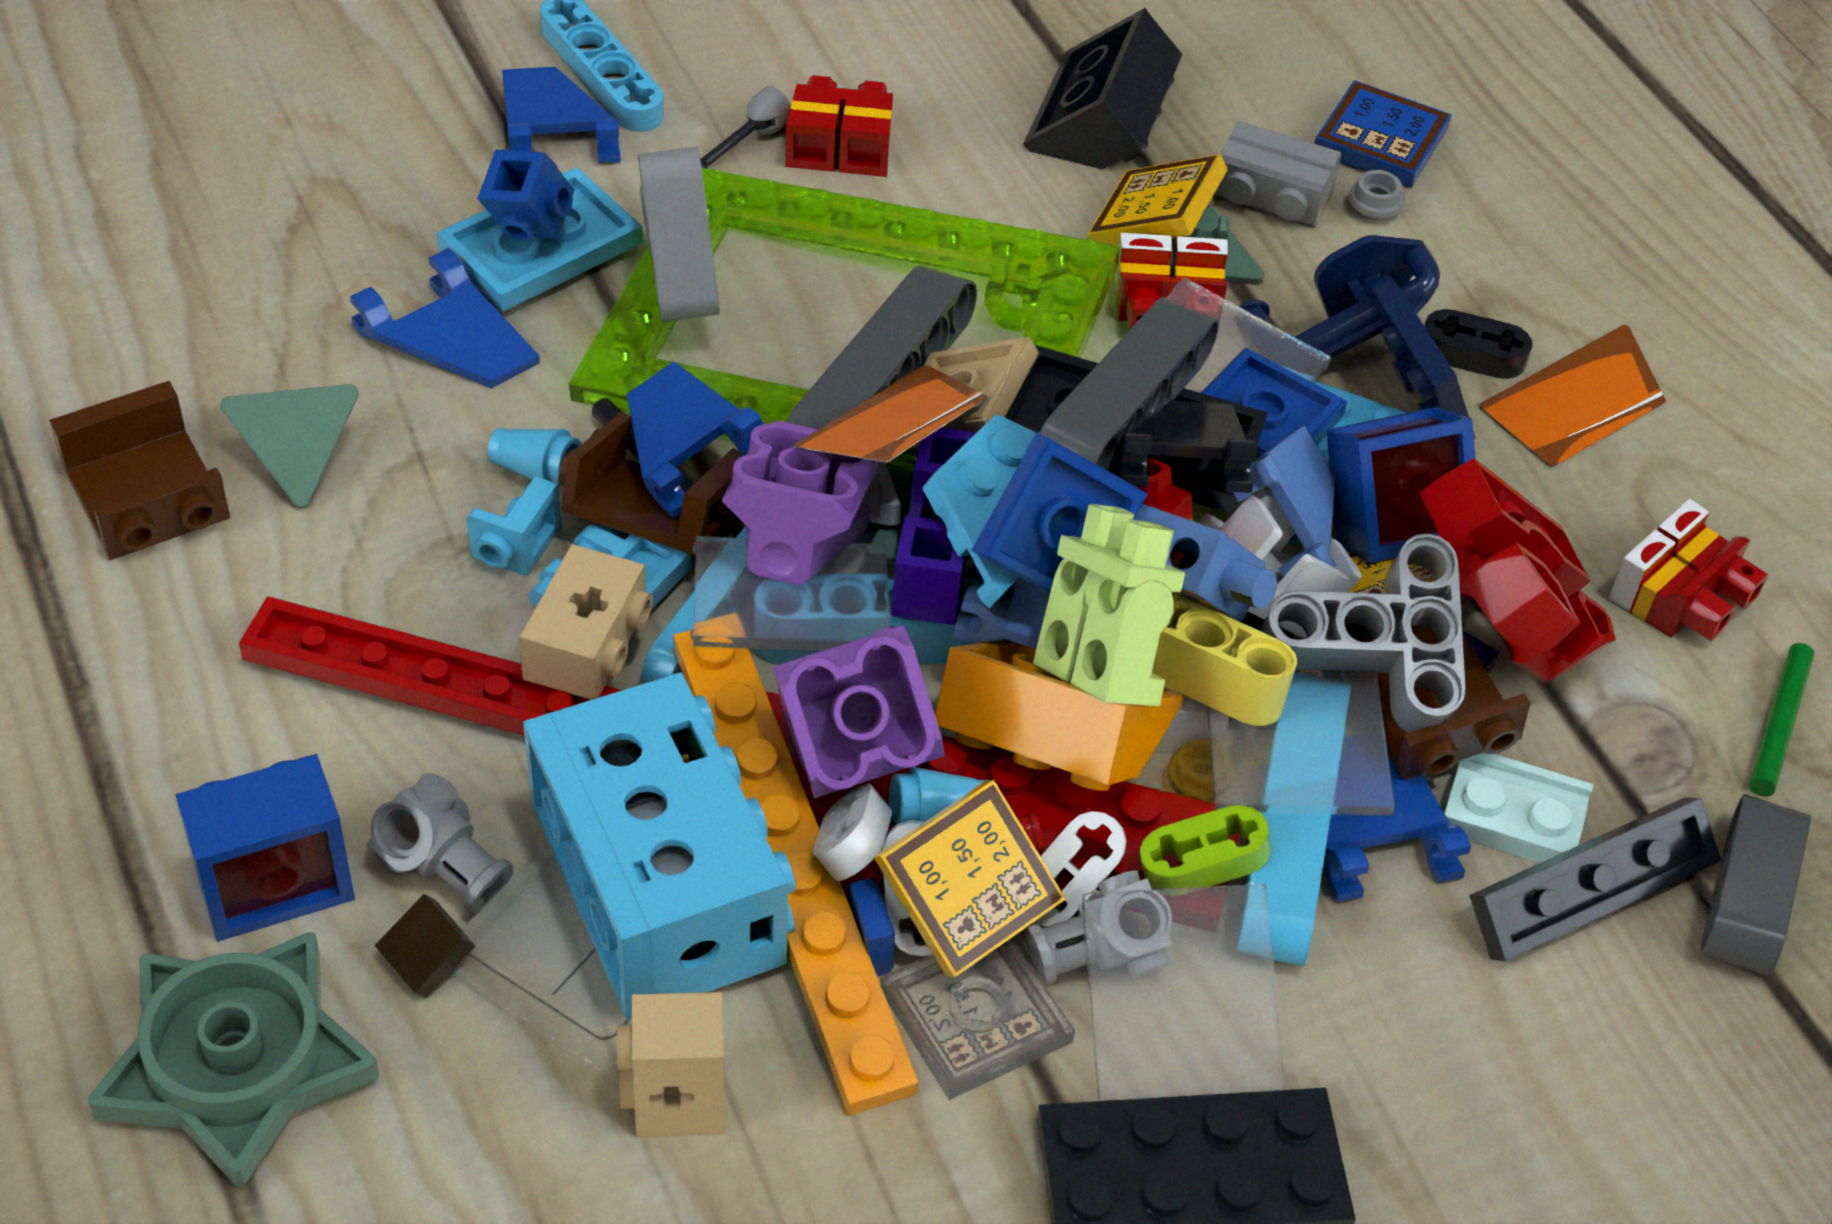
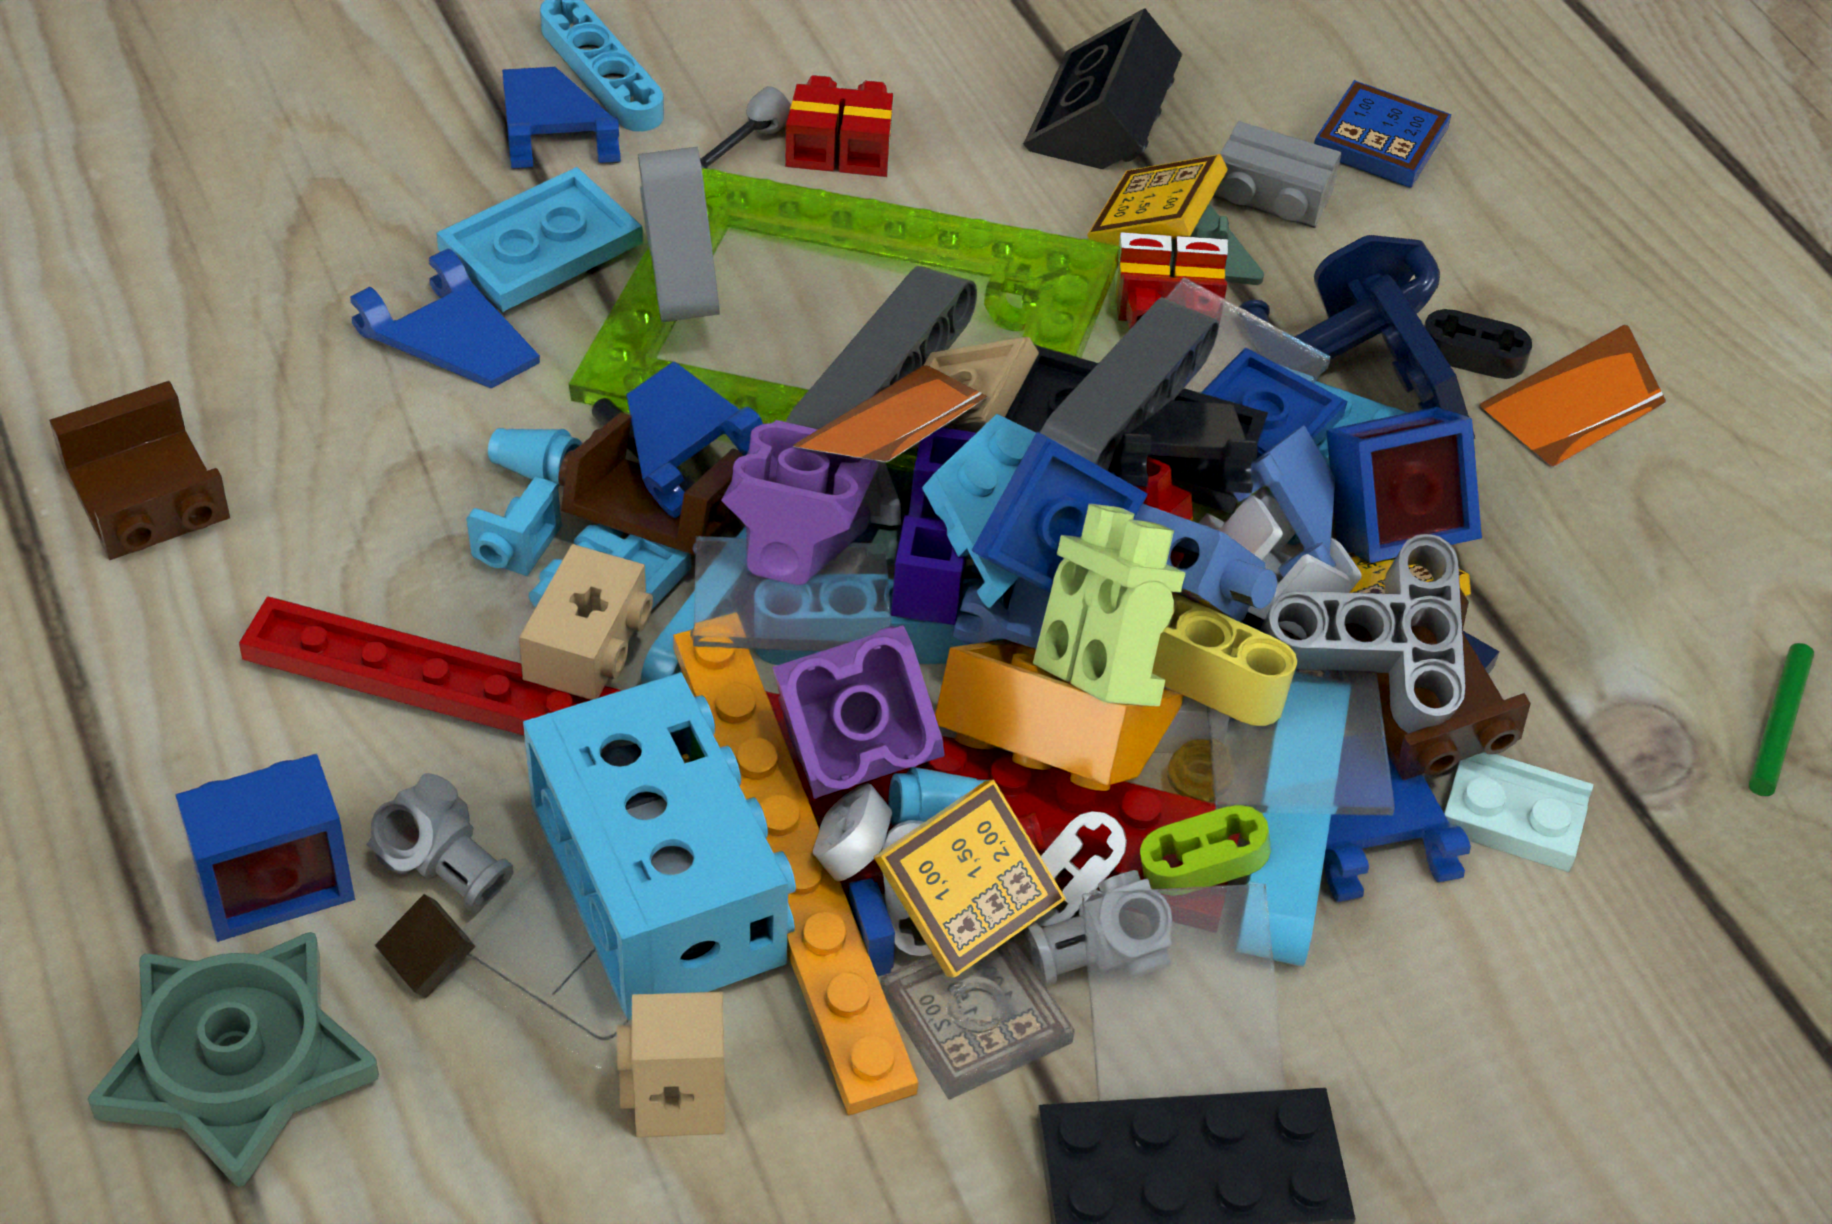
(293, 432): sand green piece -> none
(526, 194): blue brick -> none
(1377, 195): light grey plate -> none
(1518, 571): red connector -> none
(1595, 878): plate -> none
(1681, 570): red hips -> none
(1756, 885): dark grey beam -> none

